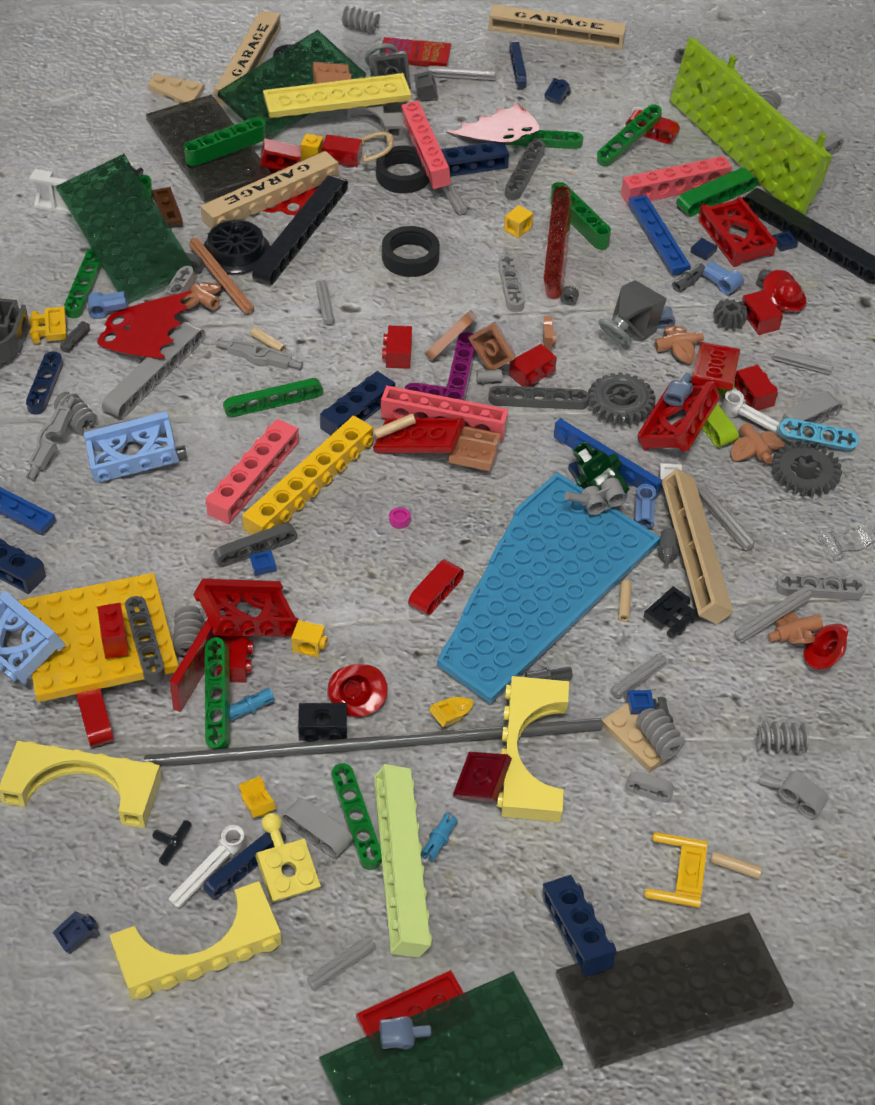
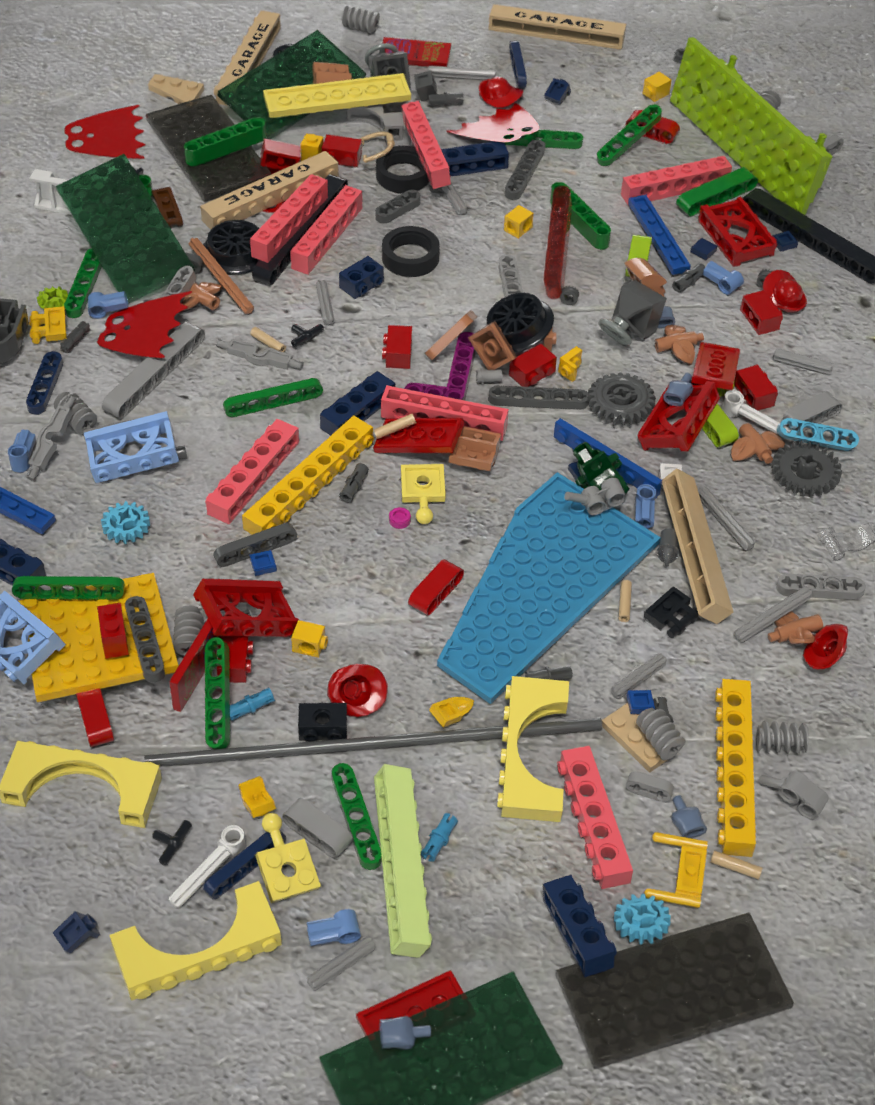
(21, 451): none -> medium blue piece
(24, 587): none -> green beam
(58, 301): none -> lime gear
(112, 133): none -> red piece
(125, 522): none -> medium azure gear
(289, 218): none -> coral brick
(305, 335): none -> black piece
(326, 230): none -> coral brick
(340, 927): none -> medium blue piece
(354, 482): none -> dark grey pin
(361, 277): none -> dark blue brick
(387, 212): none -> dark grey beam
(431, 492): none -> light yellow plate
(445, 99): none -> dark grey axle
(482, 776): dark red tile -> none
(498, 92): none -> red hat
(525, 317): none -> black piece
(569, 363): none -> yellow bracket
(608, 872): none -> coral brick
(639, 248): none -> lime beam
(642, 918): none -> medium azure gear
(644, 273): none -> nougat brick
(657, 86): none -> yellow brick
(687, 819): none -> sand blue piece
(730, 314): dark grey gear -> none
(736, 730): none -> yellow brick

